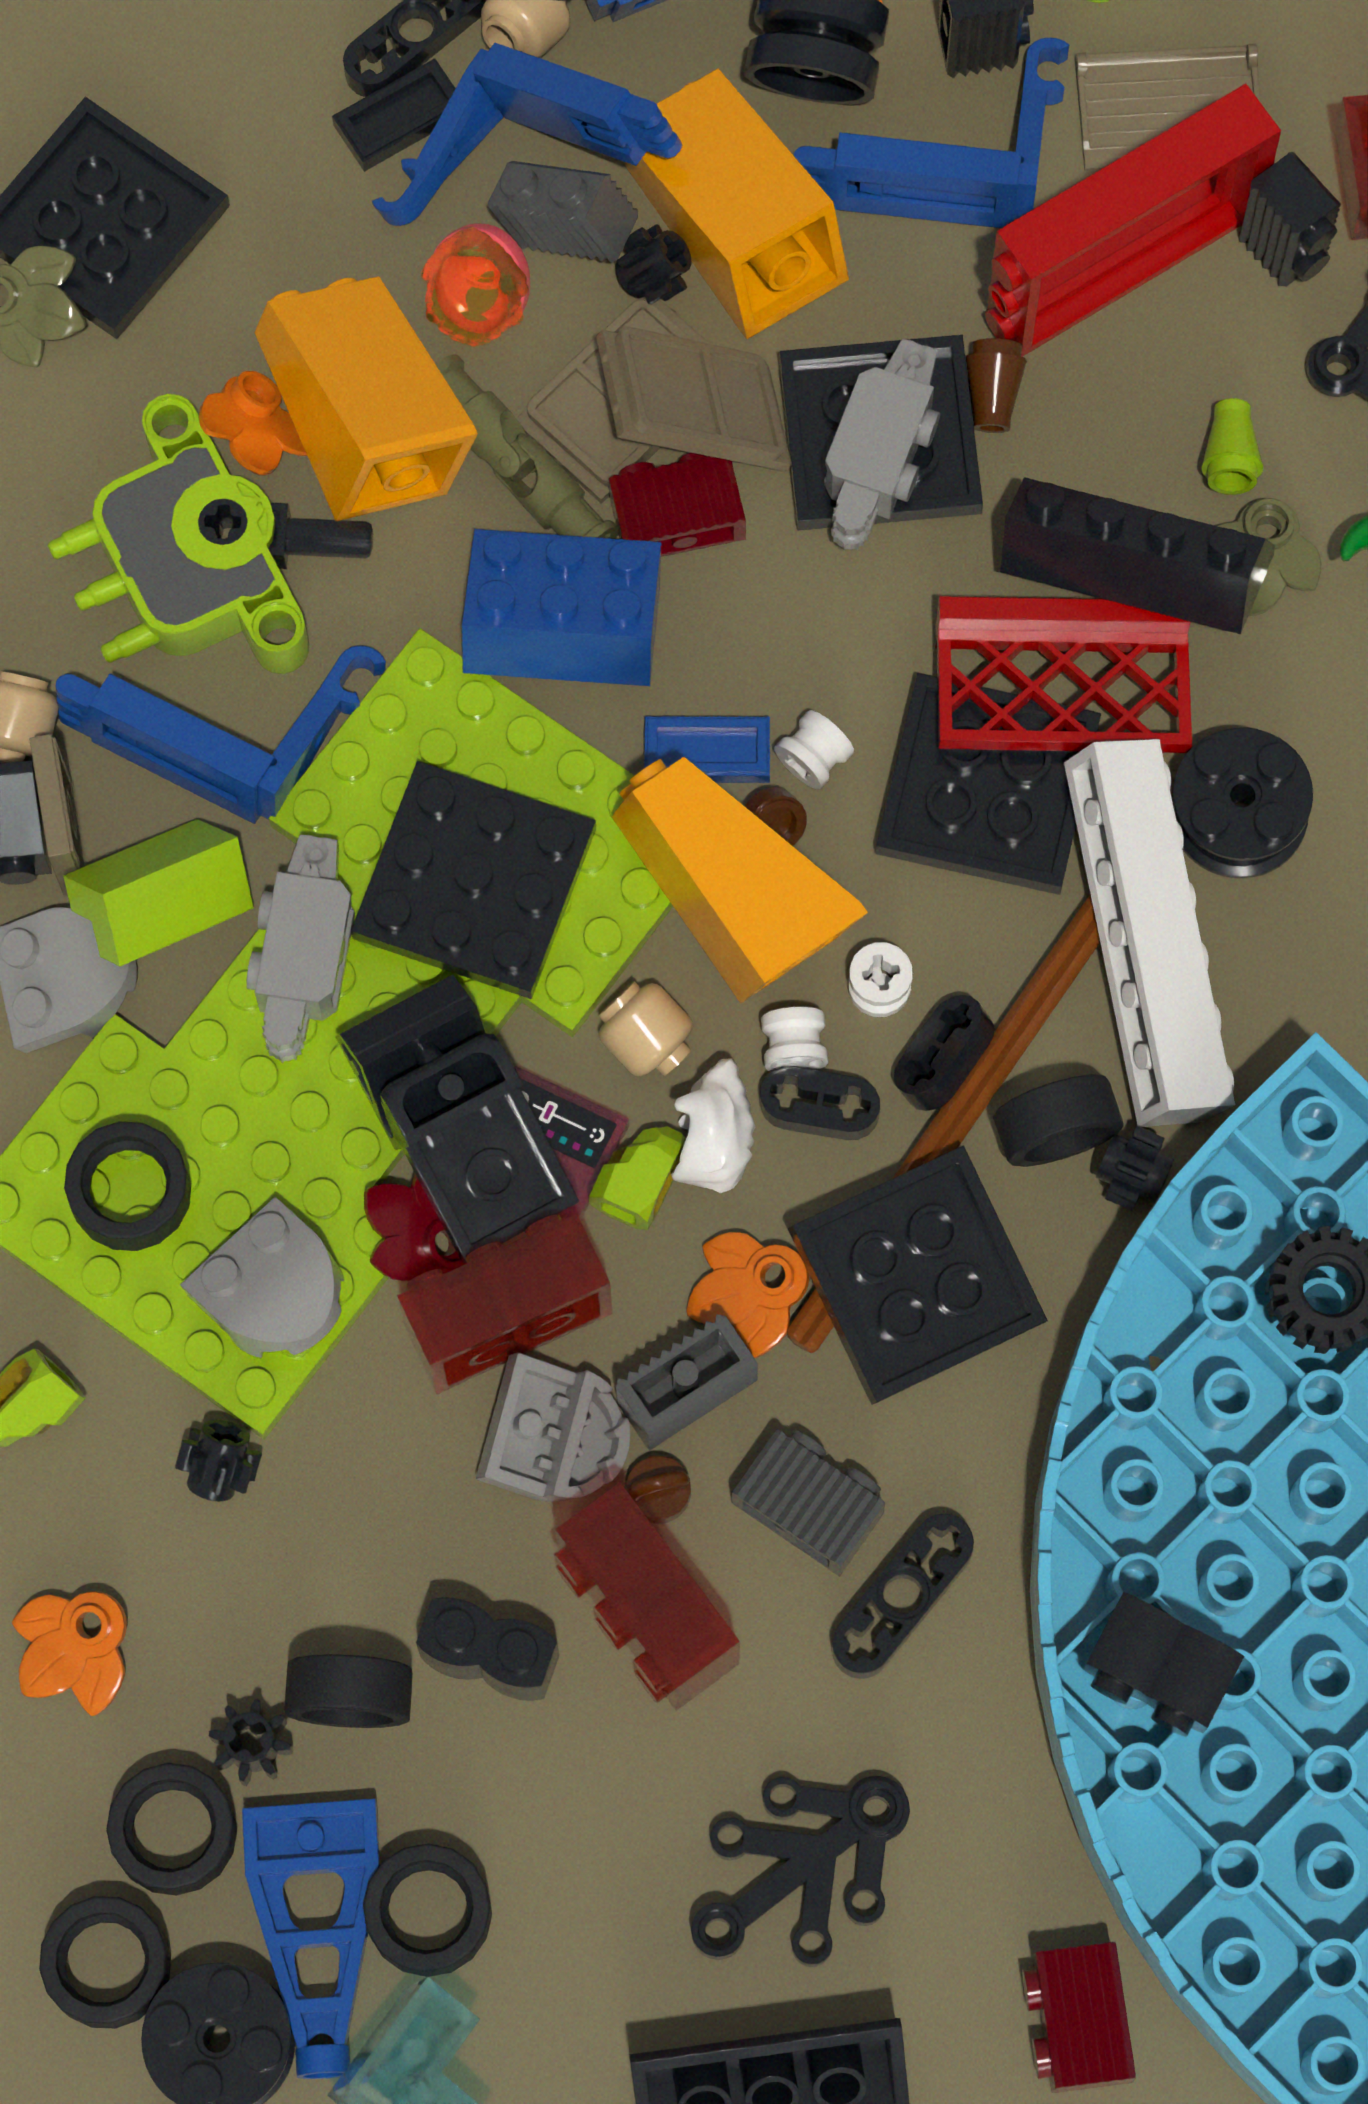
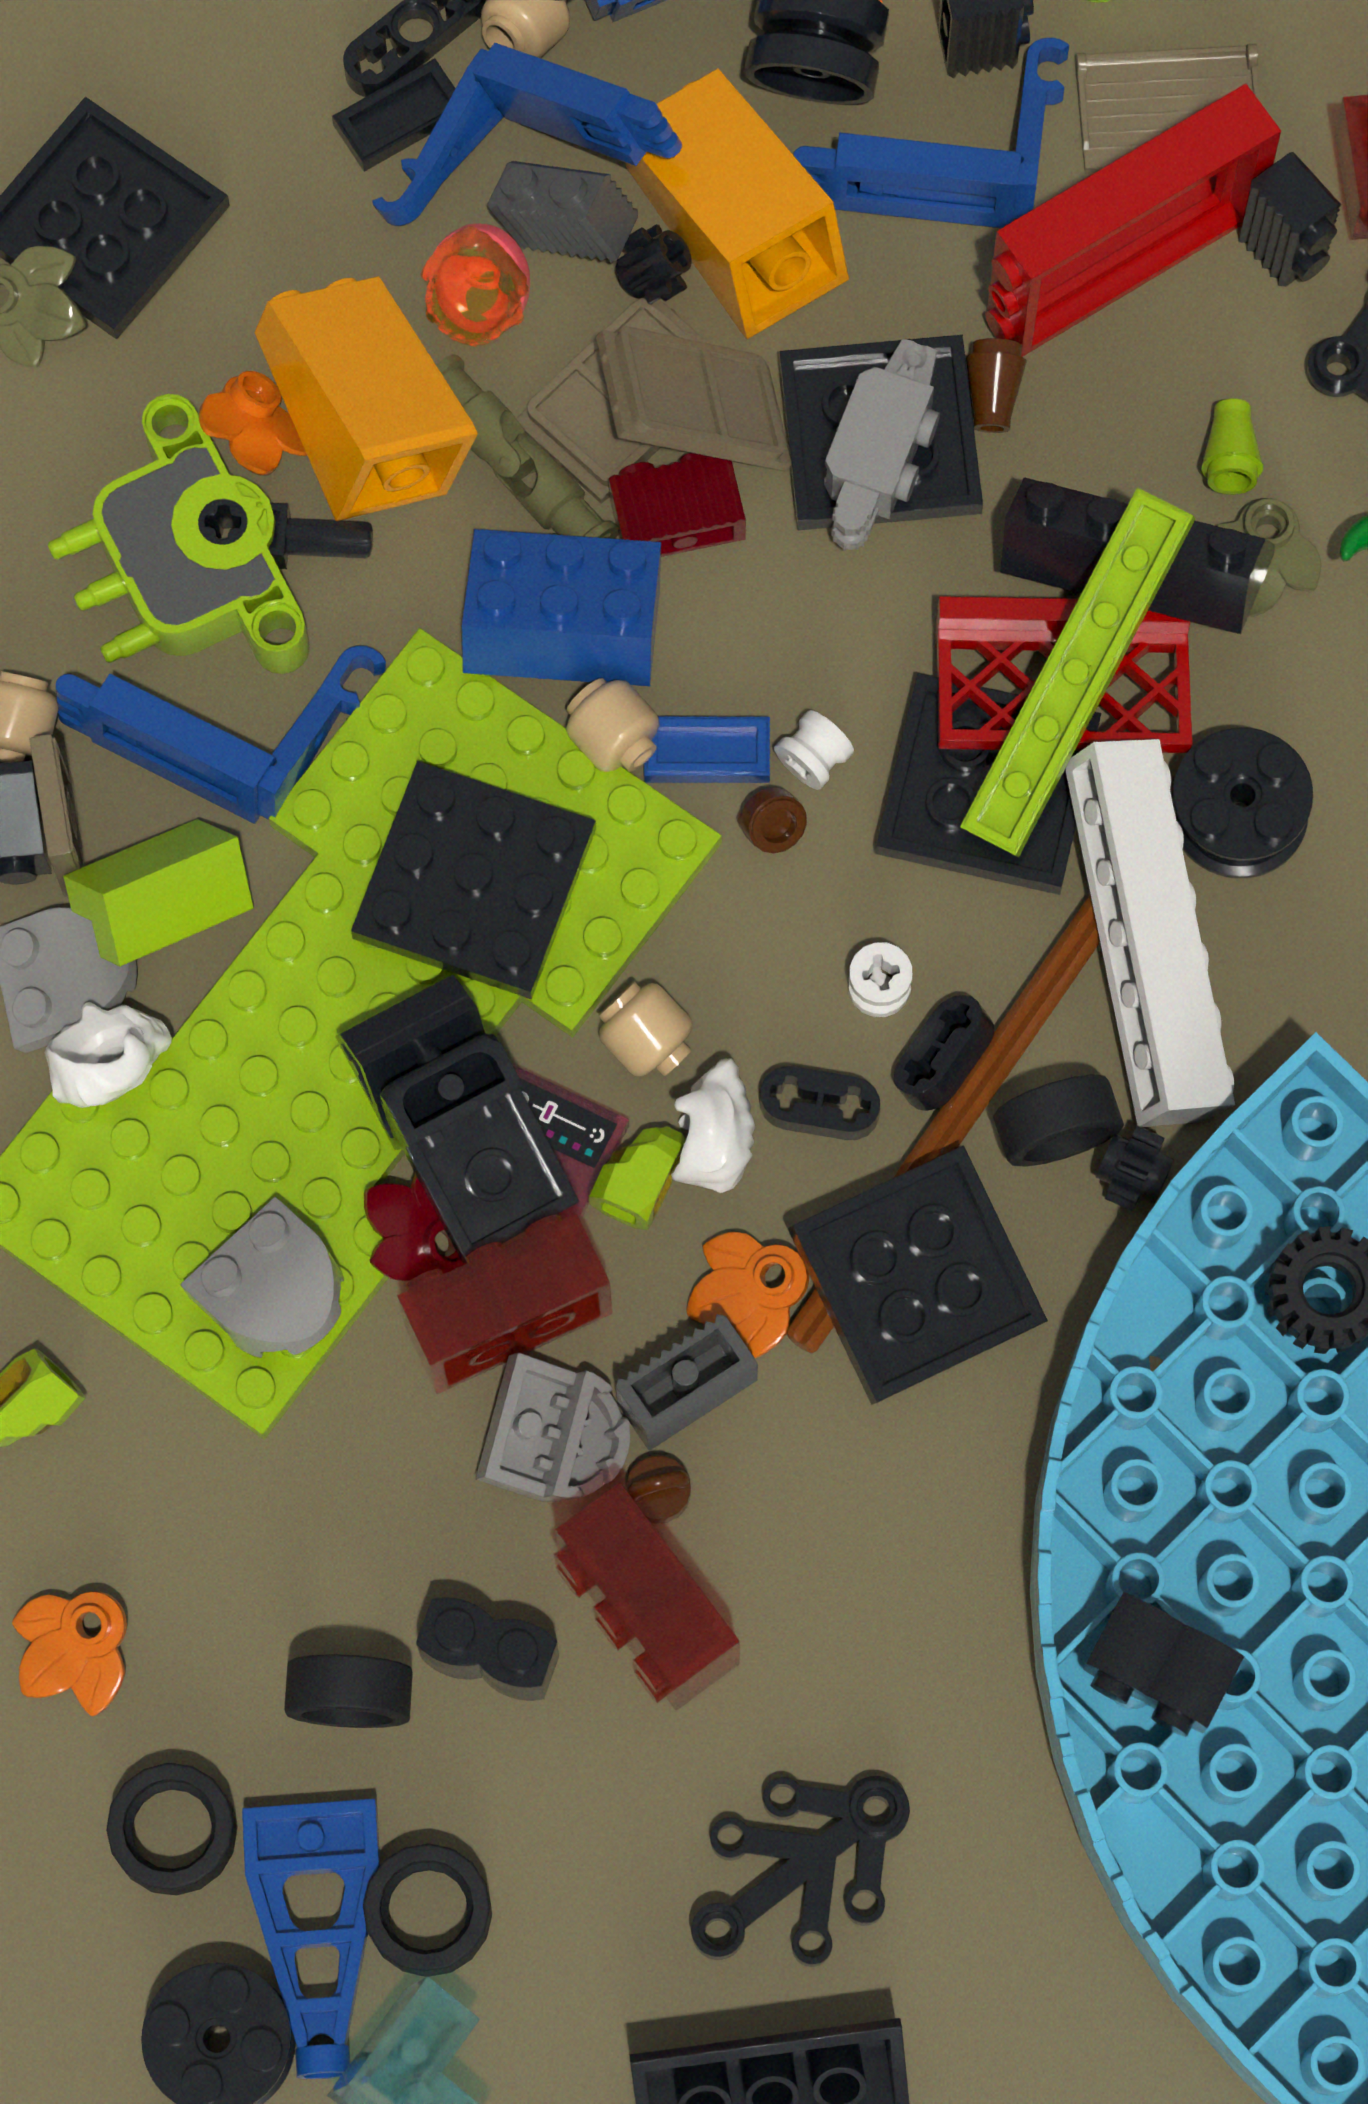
(59, 1939): black tyre -> none
(104, 1054): none -> white hair
(111, 1140): black tyre -> none
(218, 1460): black gear -> none
(257, 1725): black gear -> none
(303, 947): light grey hinge -> none
(612, 725): none -> tan head
(731, 876): light orange slope -> none
(794, 1038): white wheel -> none
(810, 1500): dark grey brick -> none
(920, 1548): black beam -> none
(1078, 672): none -> lime tile
(1081, 2018): dark red brick -> none

